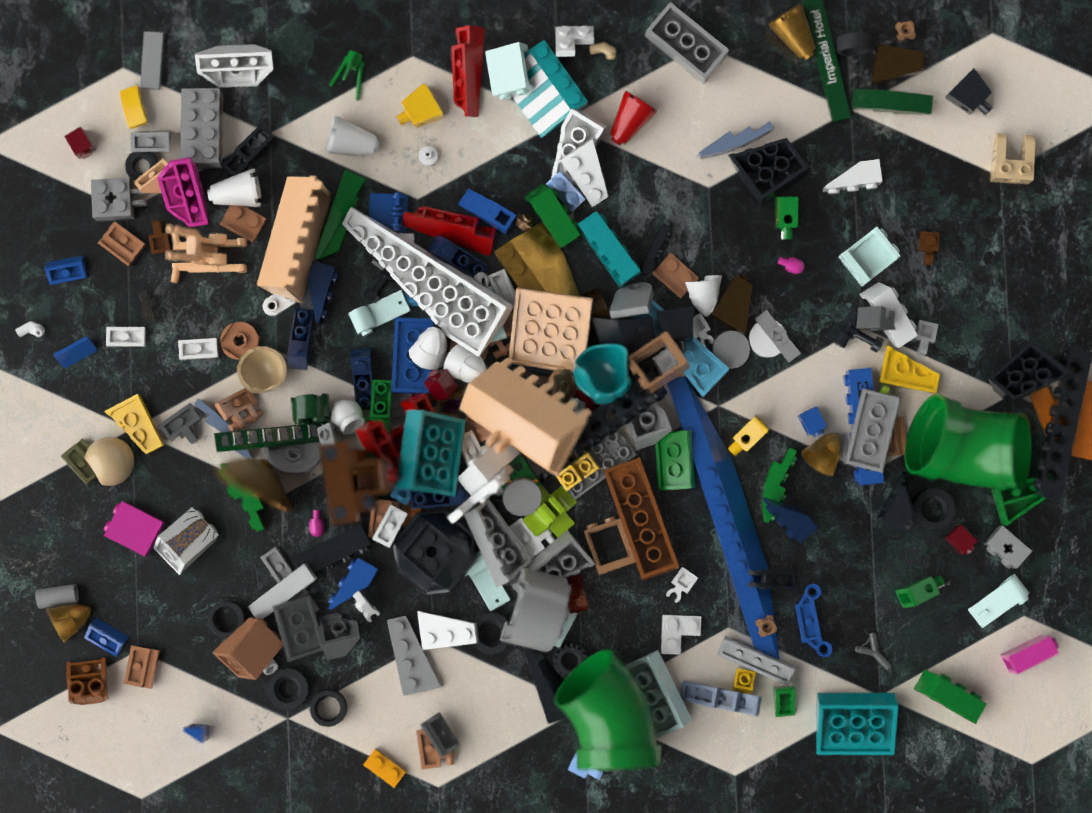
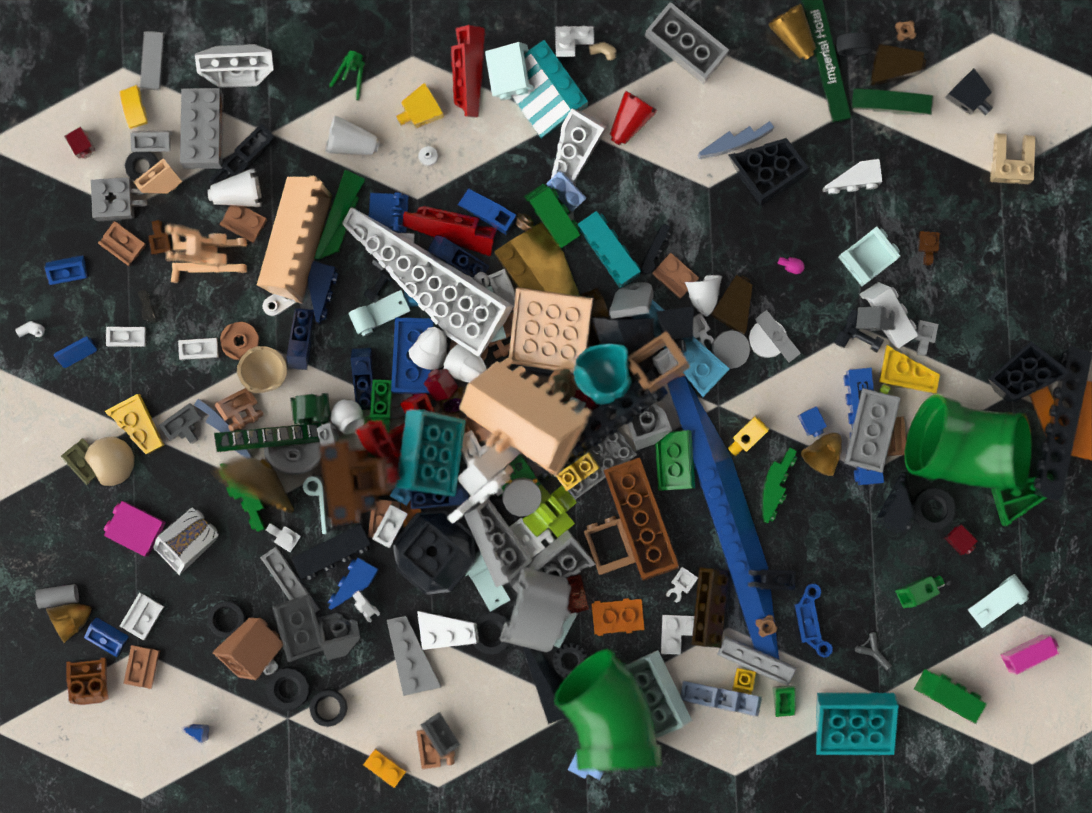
(142, 616): none -> white plate
(184, 192): dark pink wedge -> none
(282, 591): tile -> none
(285, 538): none -> white plate
(316, 486): none -> light aqua door
(317, 524): dark pink cylinder -> none
(586, 172): white wing -> none
(617, 616): none -> orange piece
(710, 608): none -> dark brown brick
(783, 207): green torso -> none
(796, 522): dark blue slope -> none
(1002, 537): light grey brick -> none

